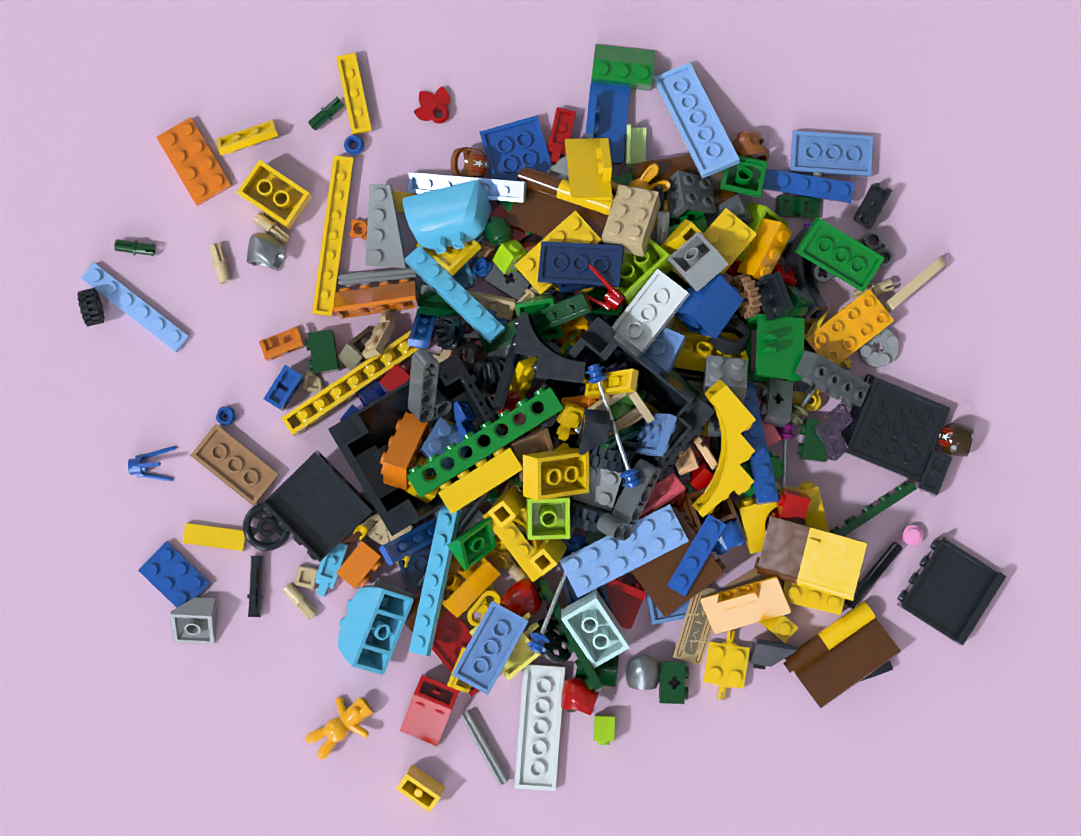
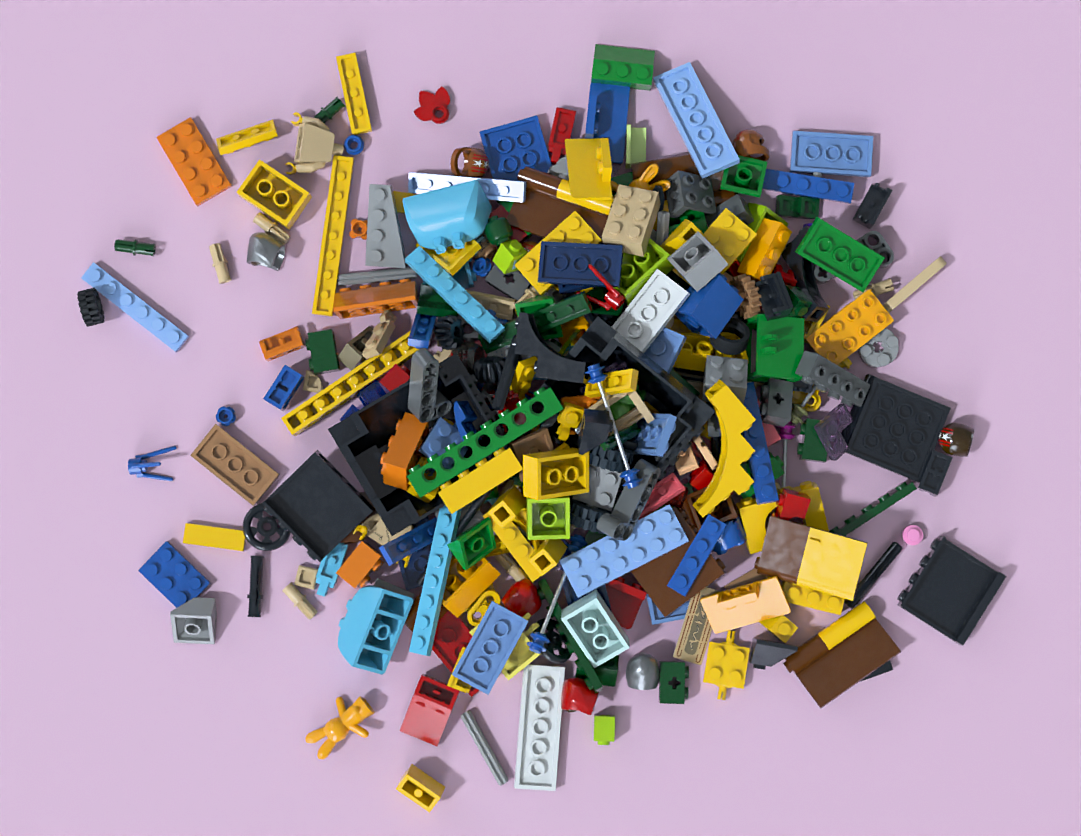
(313, 146): none -> tan torso
(501, 563): clear yellow plate -> none

